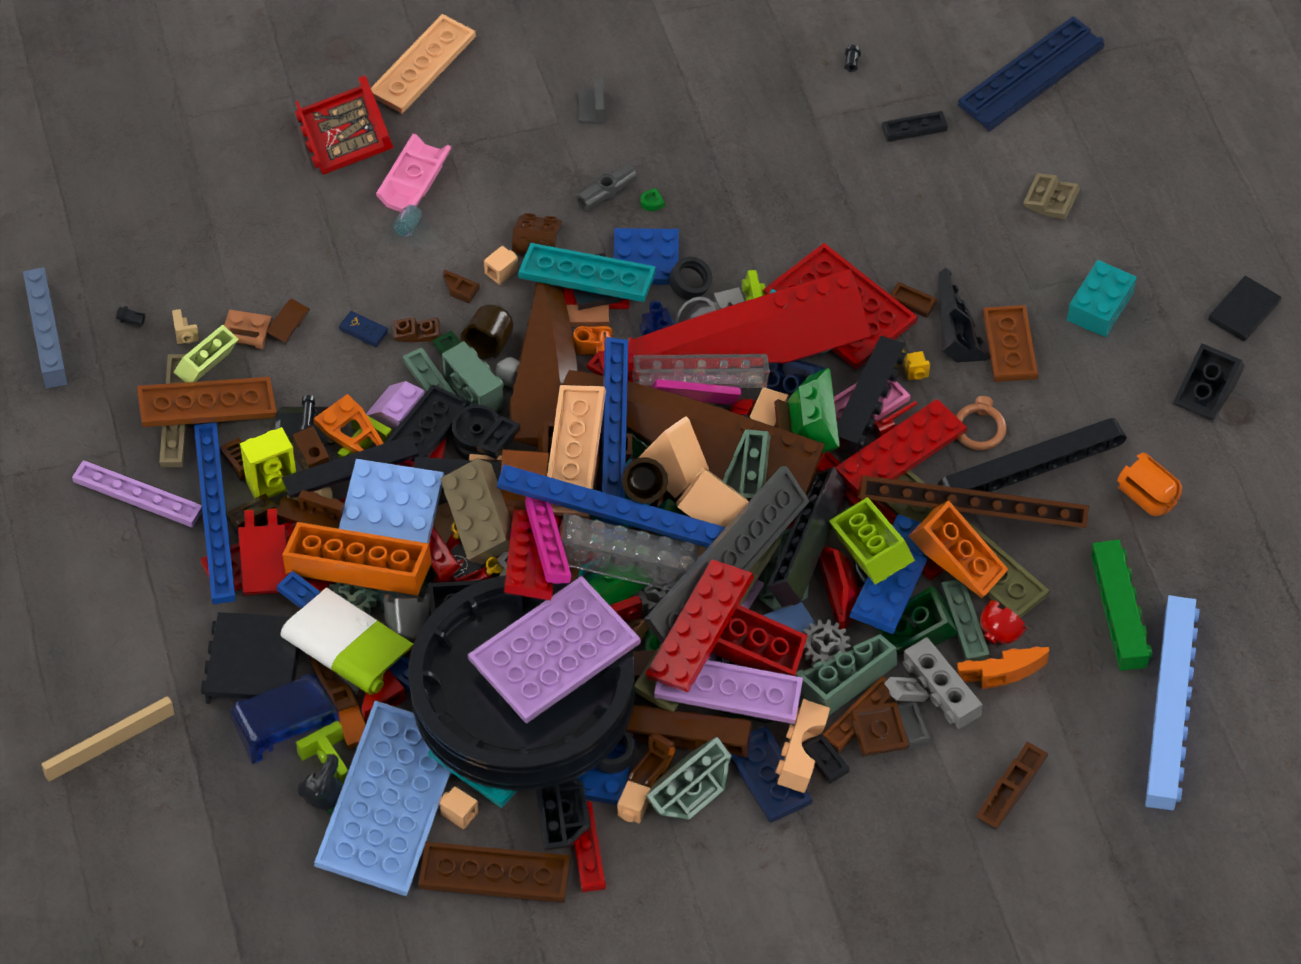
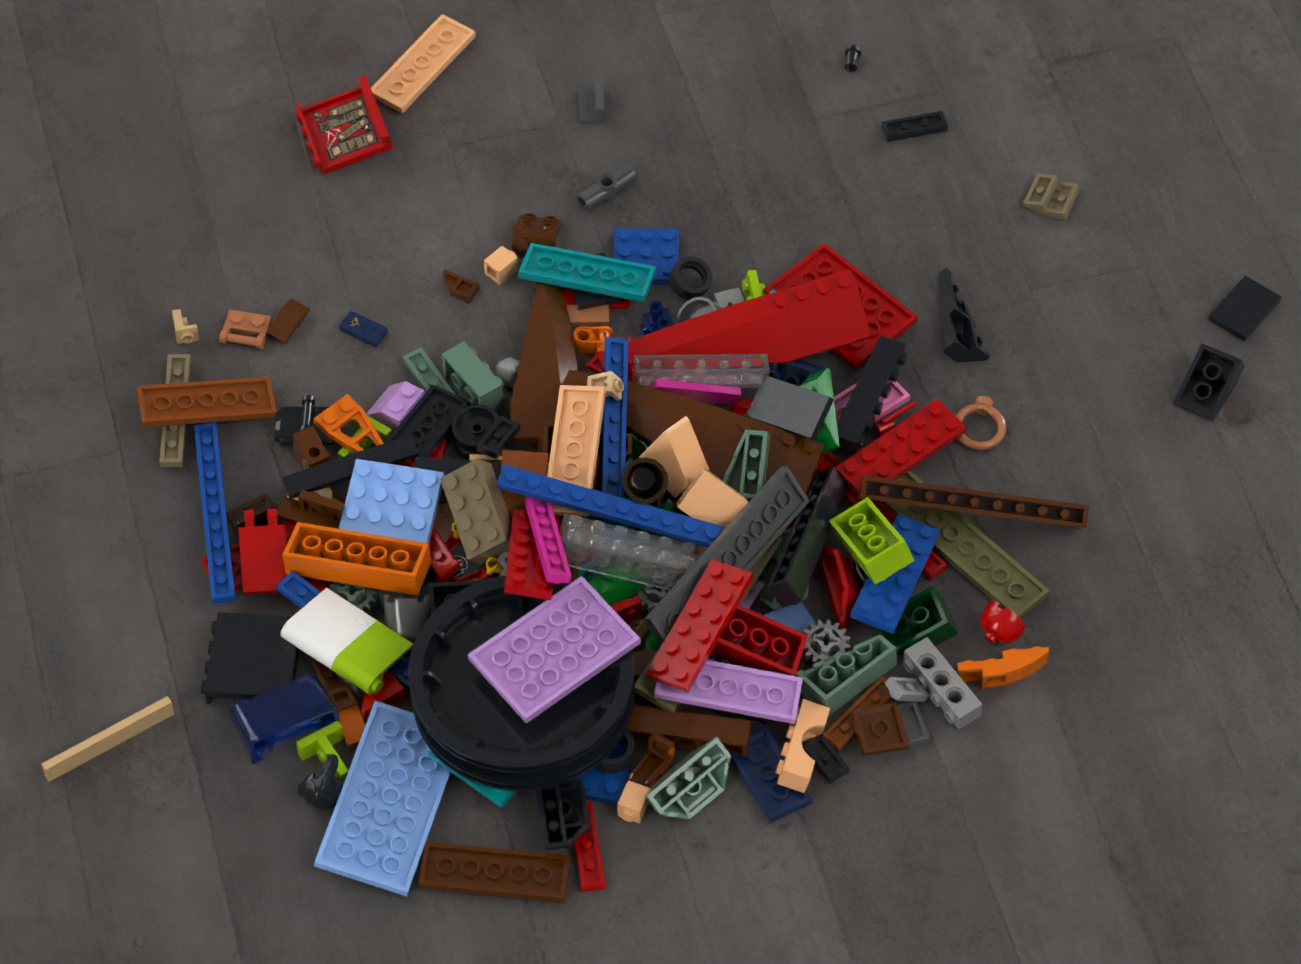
(45, 328): sand blue brick -> none
(130, 316): black pin -> none
(137, 493): lavender plate -> none
(206, 355): yellowish green brick -> none
(235, 465): reddish brown slope -> none
(267, 461): neon yellow brick -> none
(407, 220): clear light blue brick -> none
(412, 174): bright pink piece -> none
(416, 331): reddish brown slope -> none
(446, 342): dark green plate -> none
(458, 807): light nougat brick -> none
(488, 331): dark brown cylinder -> none
(611, 382): none -> tan bracket
(652, 200): green tile -> none
(790, 407): none -> black tile
(914, 299): reddish brown tile -> none
(916, 366): yellow bracket -> none
(958, 549): orange slope -> none
(965, 620): sand green plate -> none
(1010, 343): dark orange tile -> none
(1012, 785): reddish brown slope -> none
(1031, 73): dark blue plate -> none
(1039, 458): black beam -> none
(1101, 298): teal brick -> none
(1120, 605): green brick -> none
(1150, 485): orange cylinder -> none
(1171, 703): light blue brick -> none

